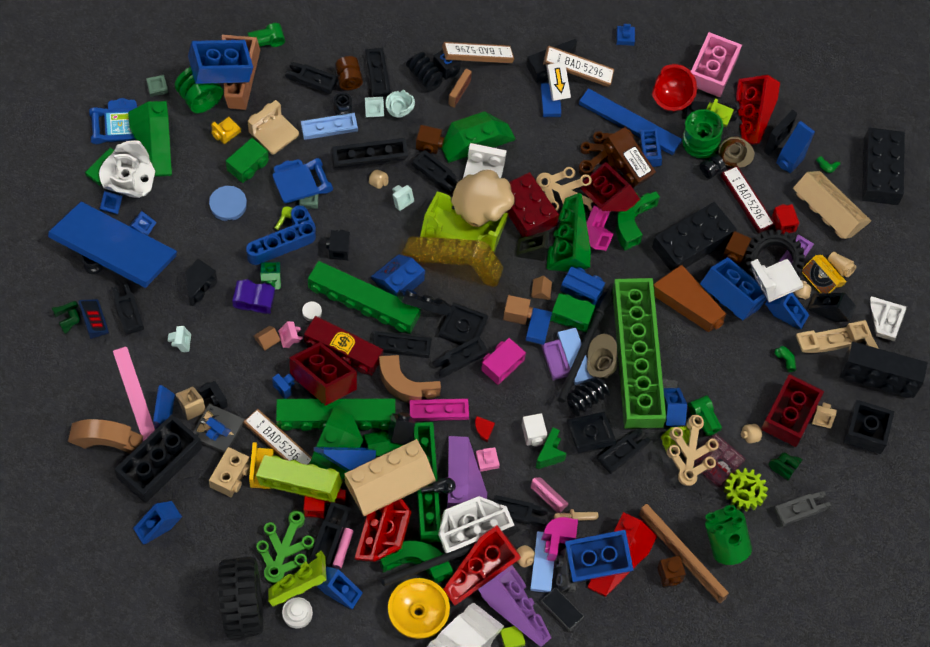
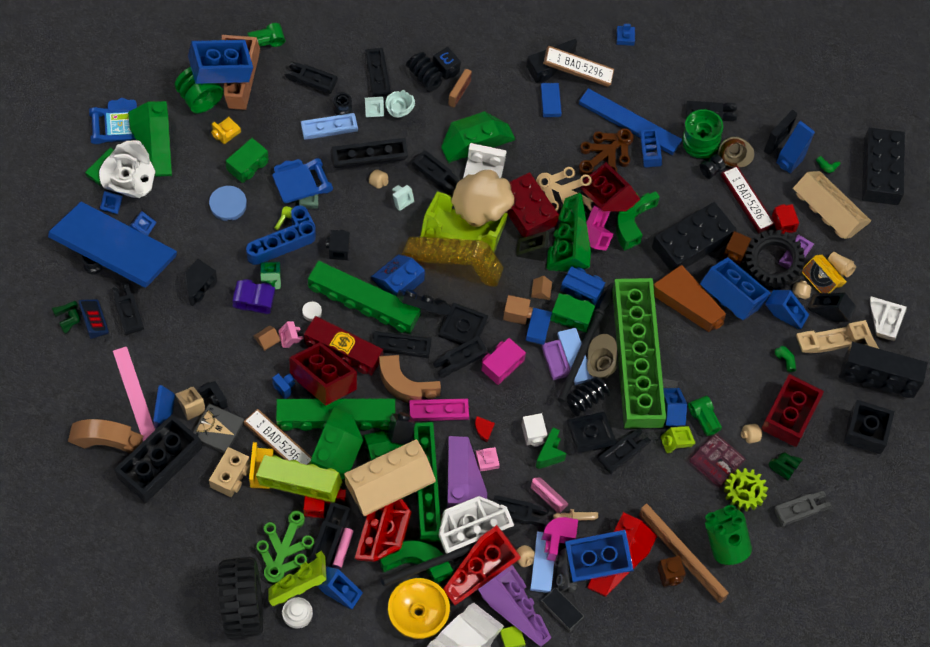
(157, 85): sand green tile -> none
(157, 521): blue slope -> none
(180, 338): light aqua tile -> none
(216, 429): blue tile -> none
(272, 128): tan bracket -> none
(347, 457): blue slope -> none
(349, 73): reddish brown wheel -> none
(429, 139): reddish brown brick -> none
(445, 485): black piece -> none
(478, 52): tile -> none
(558, 81): white tile -> none
(629, 157): reddish brown brick -> none
(674, 87): red cylinder -> none
(690, 451): tan plant -> none
(715, 64): bright pink brick -> none
(723, 111): lime bracket -> none
(756, 101): red wedge -> none
(776, 279): white bracket -> none
(824, 416): tan tile -> none

